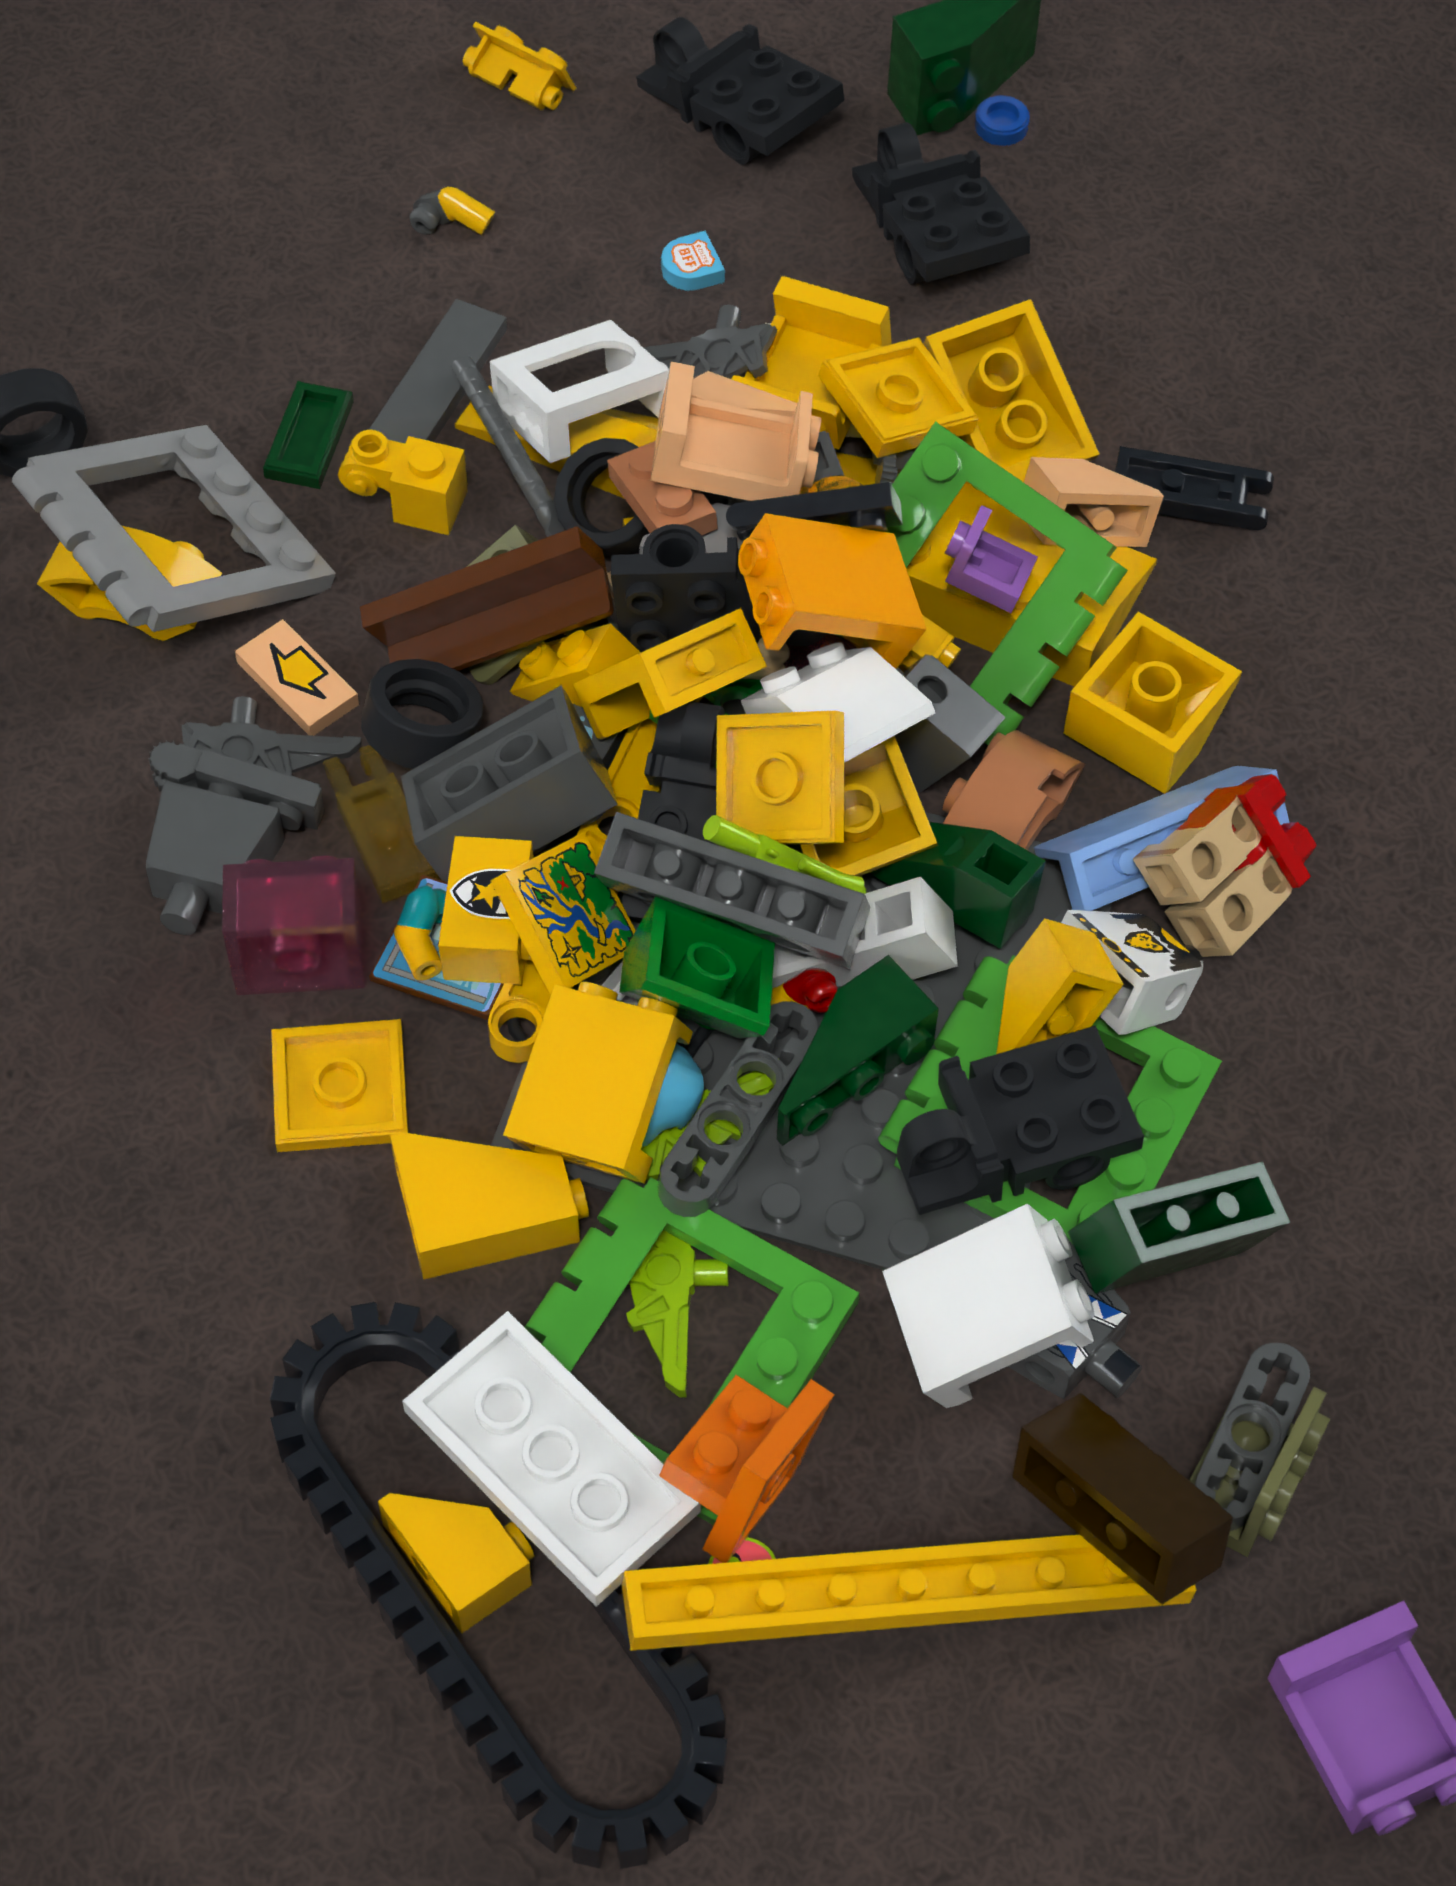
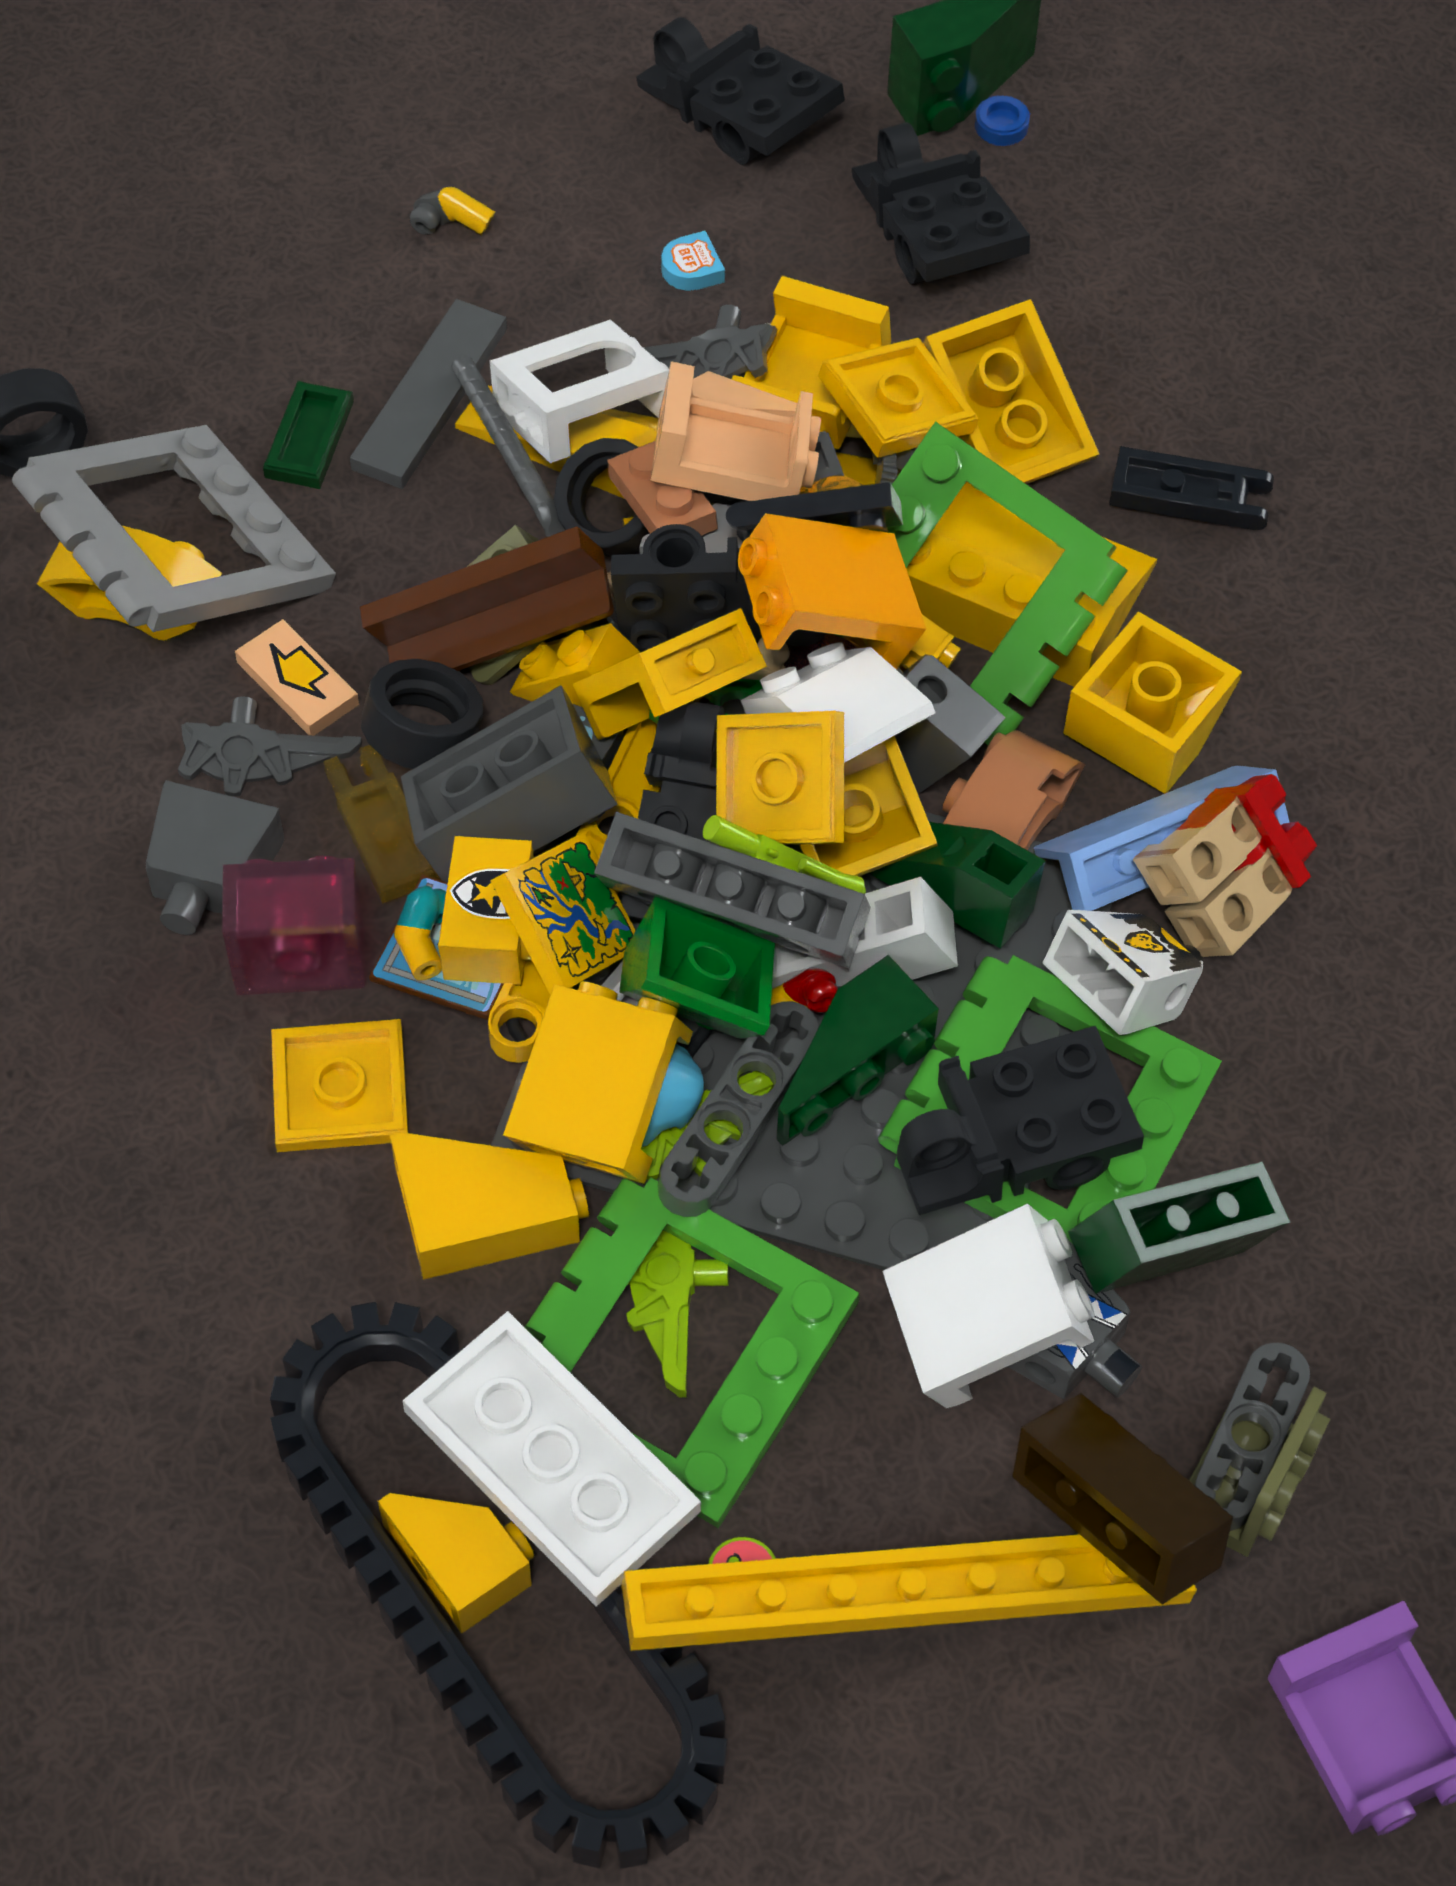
(297, 799): dark grey hinge -> none
(421, 475): yellow brick -> none
(503, 54): yellow hinge -> none
(744, 1457): orange bracket -> none
(988, 564): medium lavender bracket -> none
(1055, 986): yellow slope -> none
(1097, 497): light nougat slope -> none

